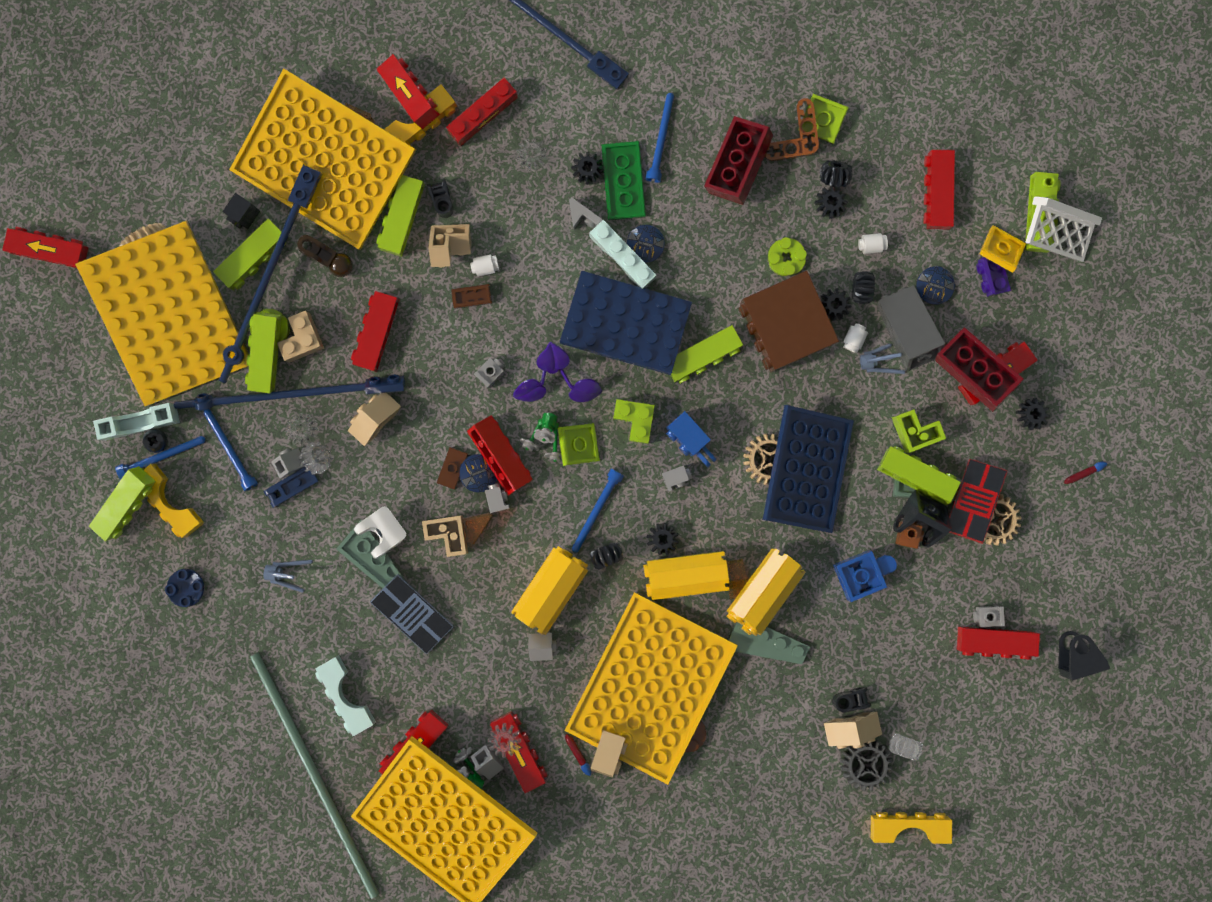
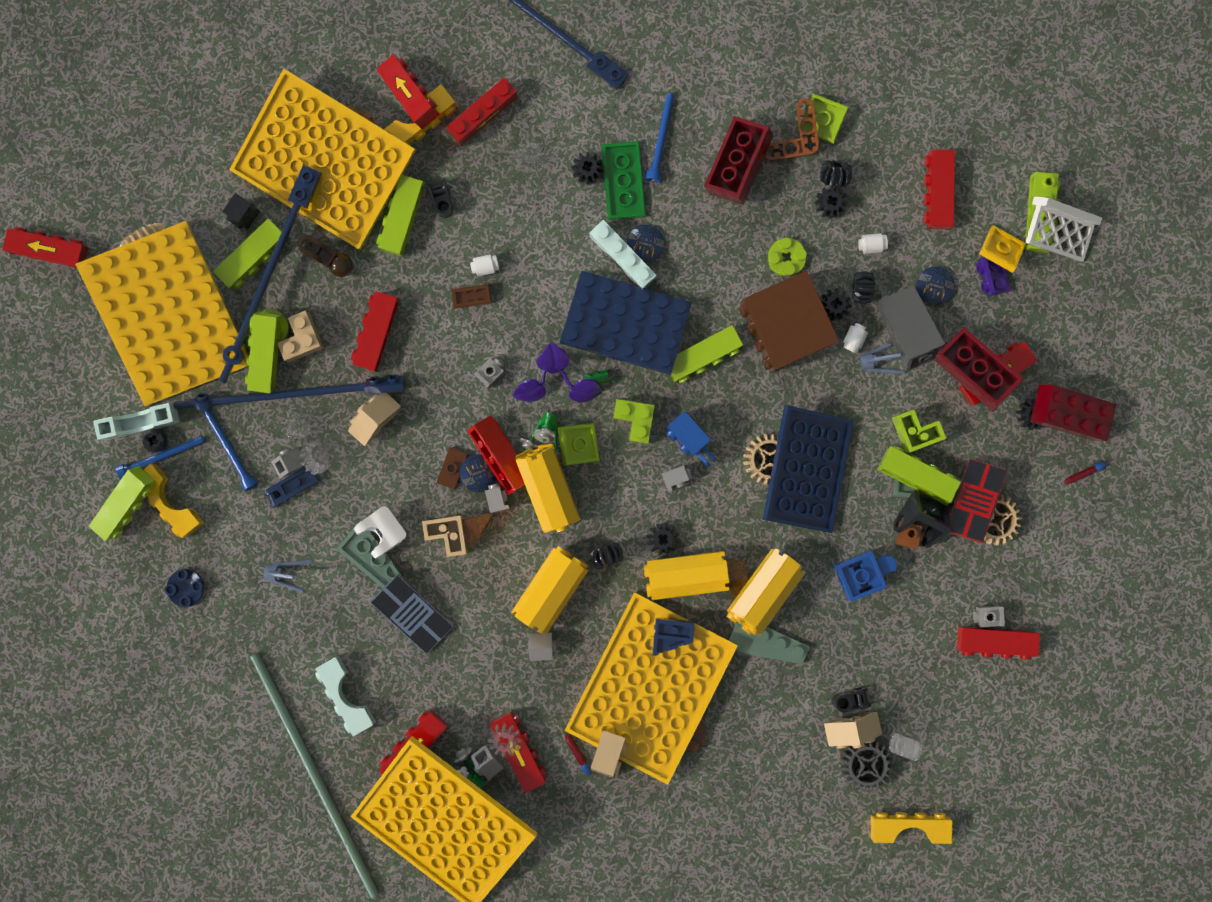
(448, 241): tan brick -> none
(547, 488): none -> yellow brick
(579, 211): light grey slope -> none
(599, 377): none -> green pin
(614, 478): blue piece -> none
(671, 634): none -> dark blue wing
(1073, 412): none -> dark red brick
(1081, 660): black hose -> none

